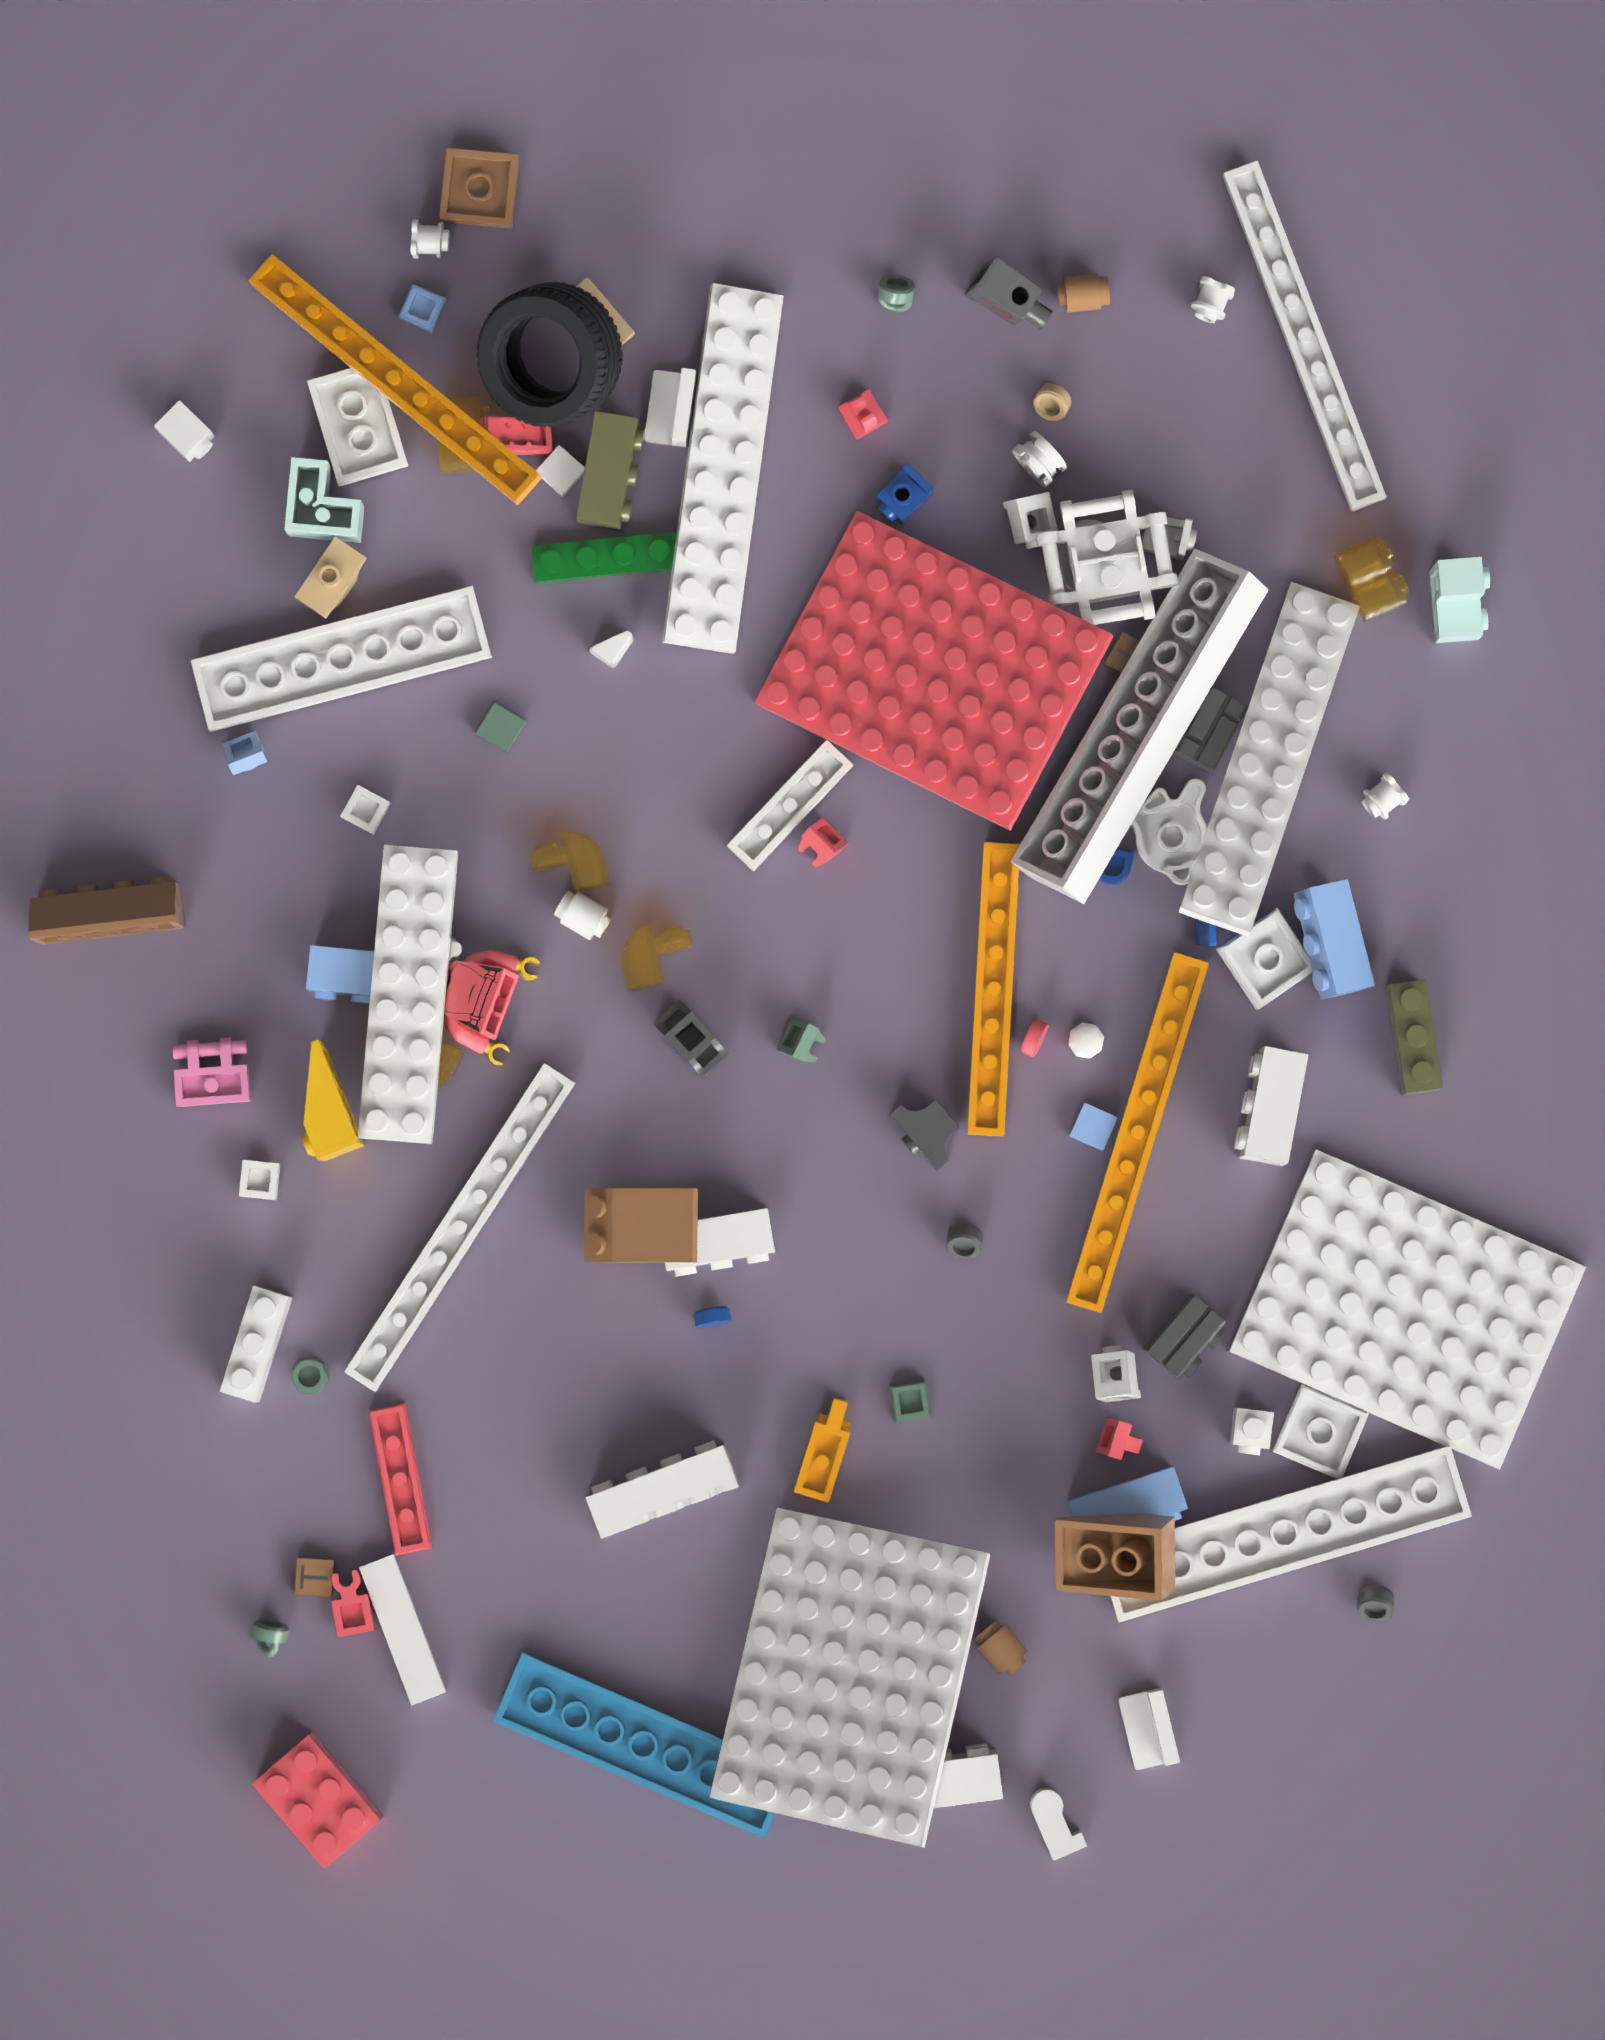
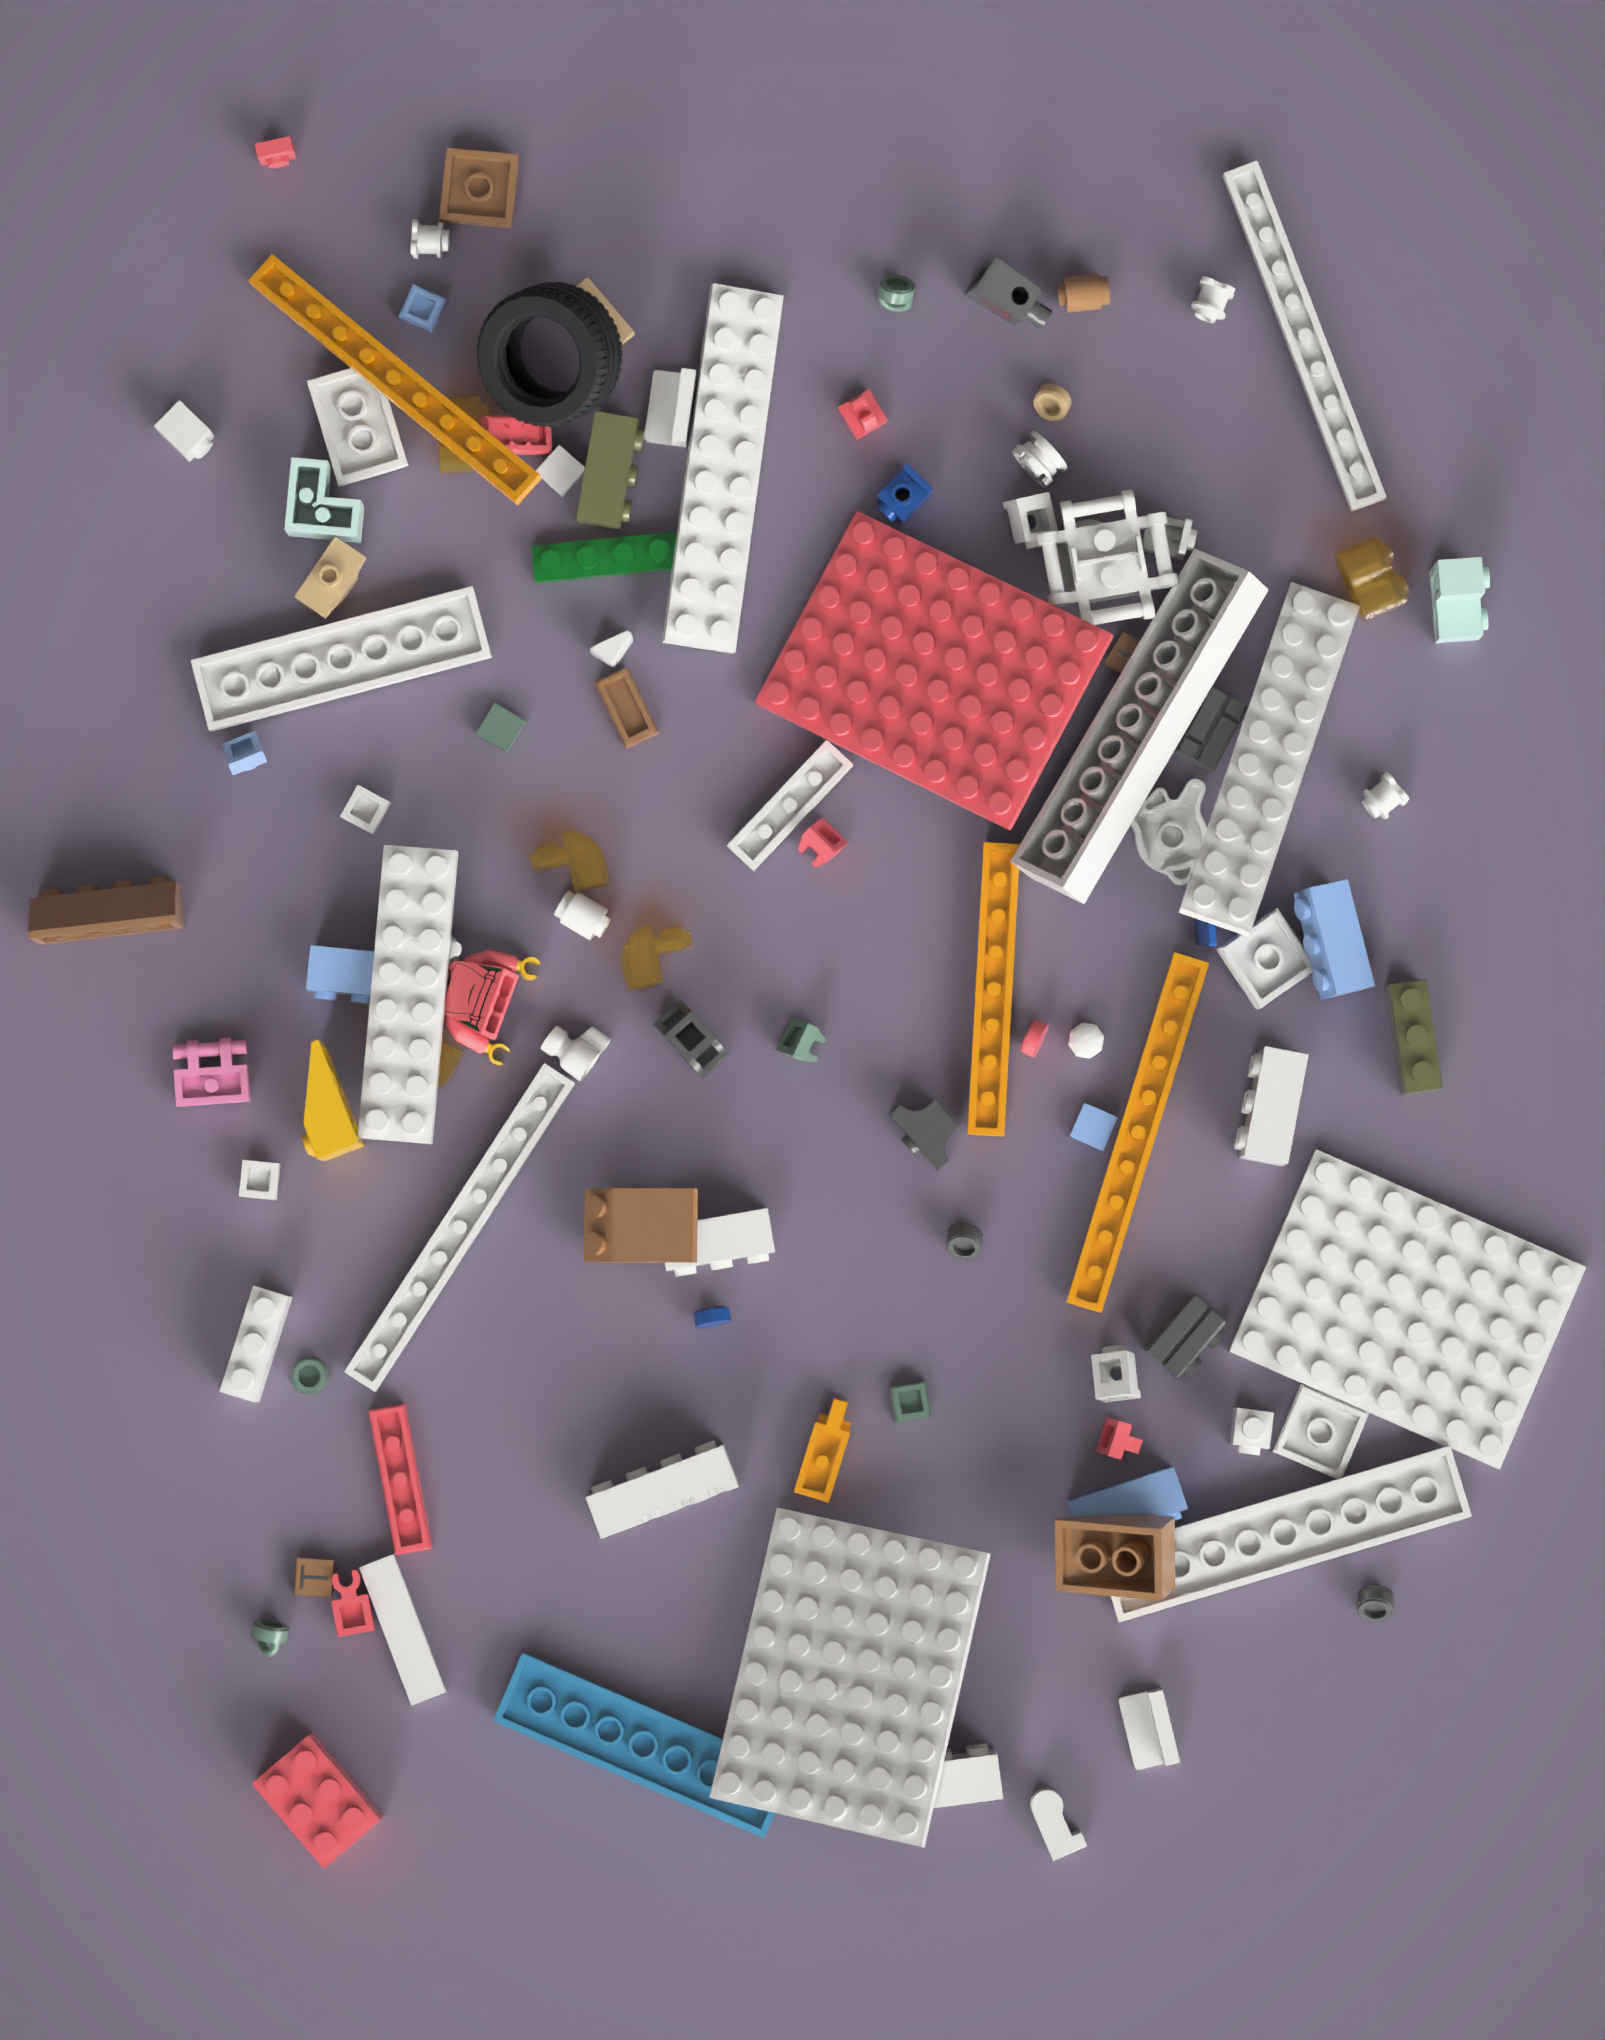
(275, 152): none -> coral plate
(576, 1055): none -> white piece
(626, 707): none -> medium nougat tile
(1000, 1647): medium nougat brick -> none
(1118, 867): blue tile -> none

